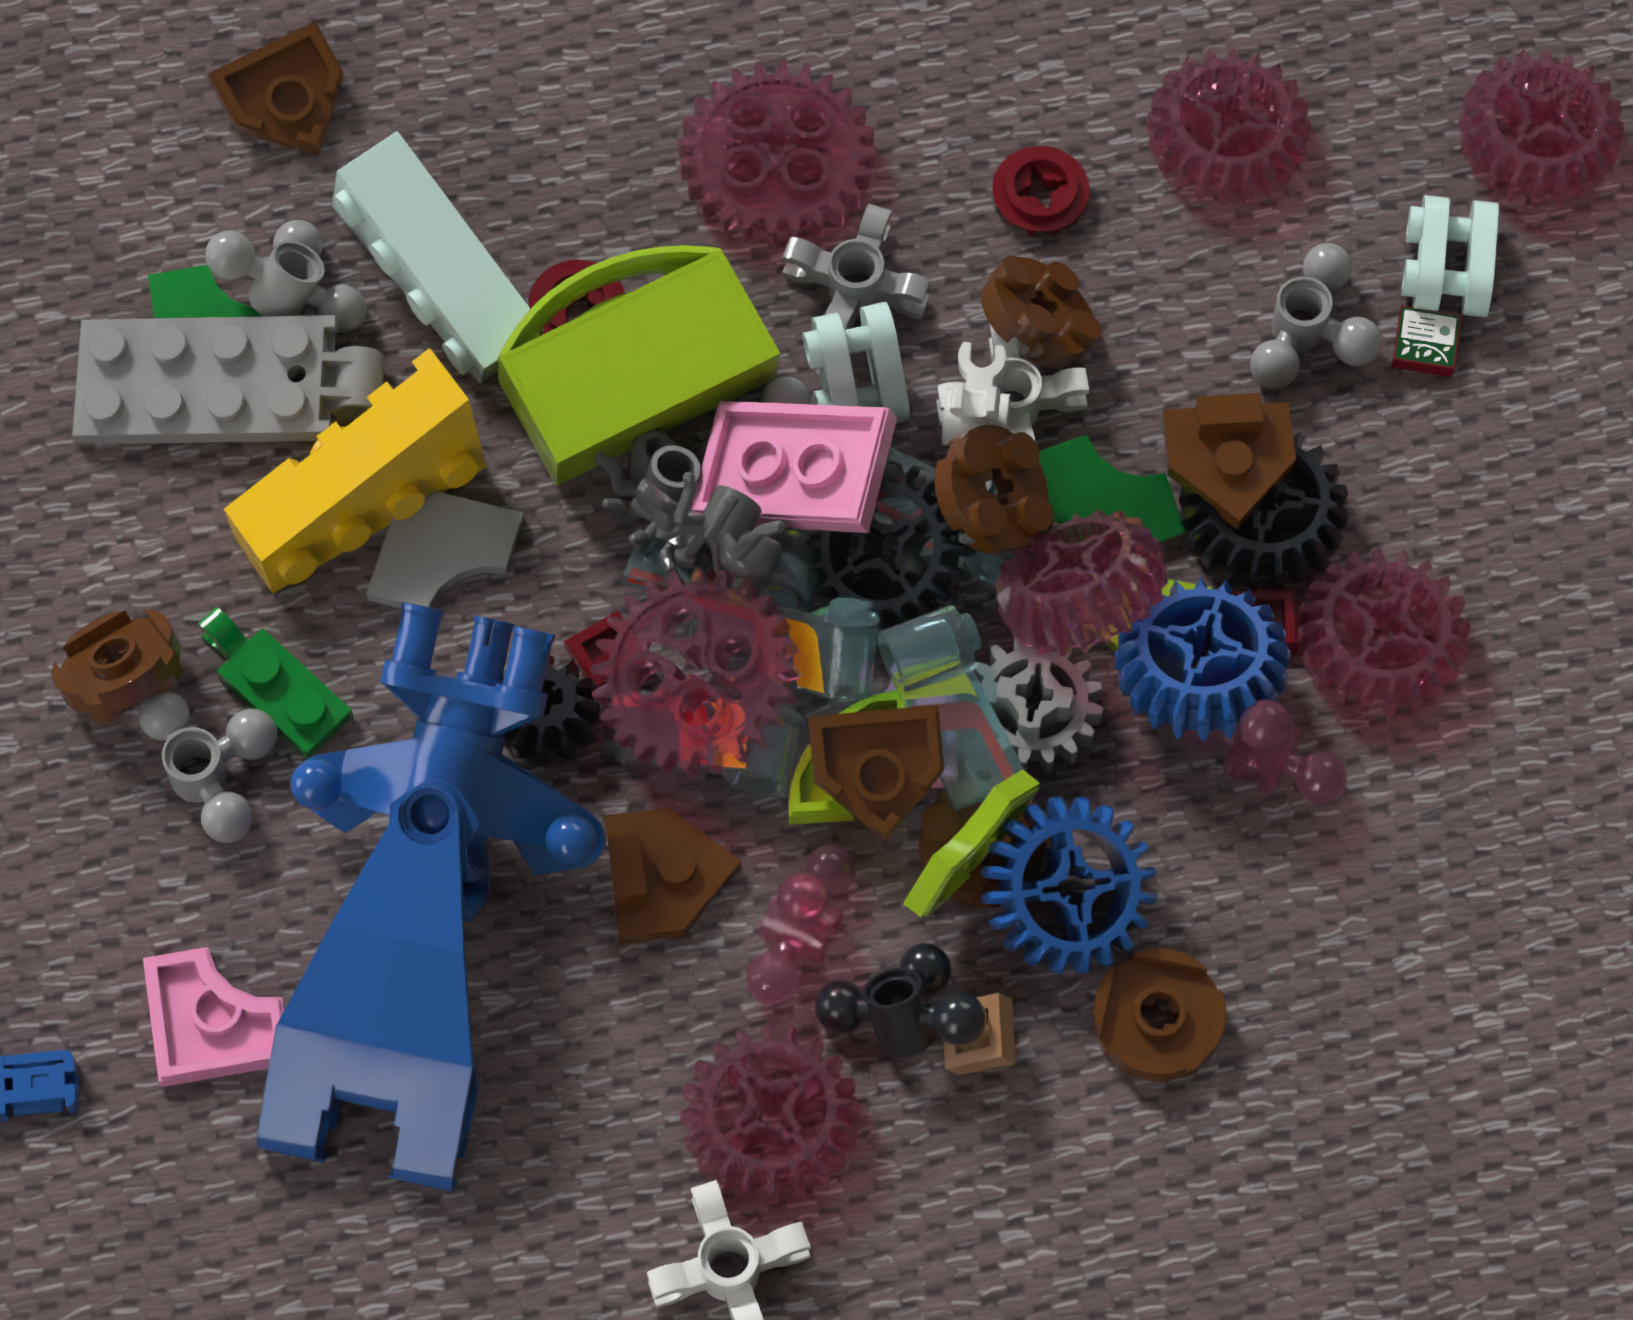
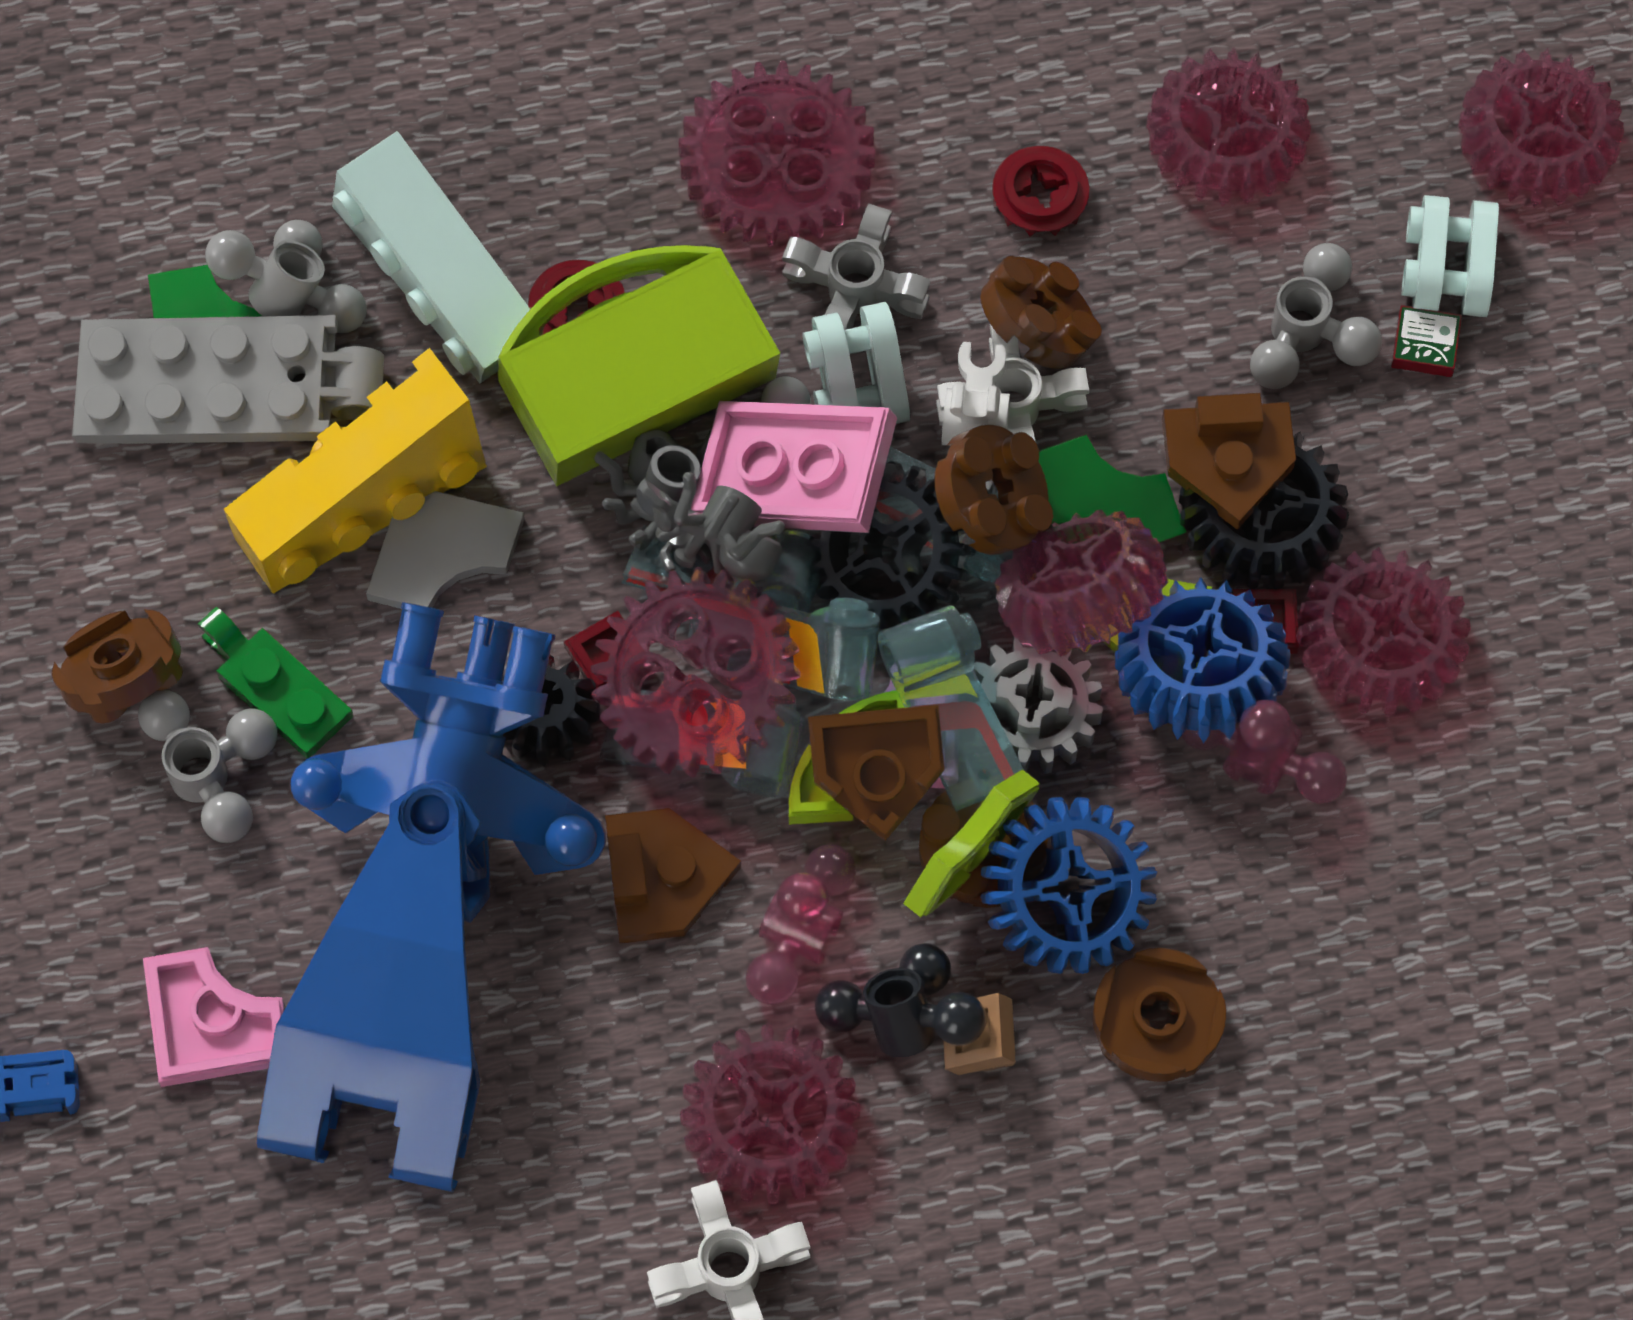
(283, 90): reddish brown plate -> none

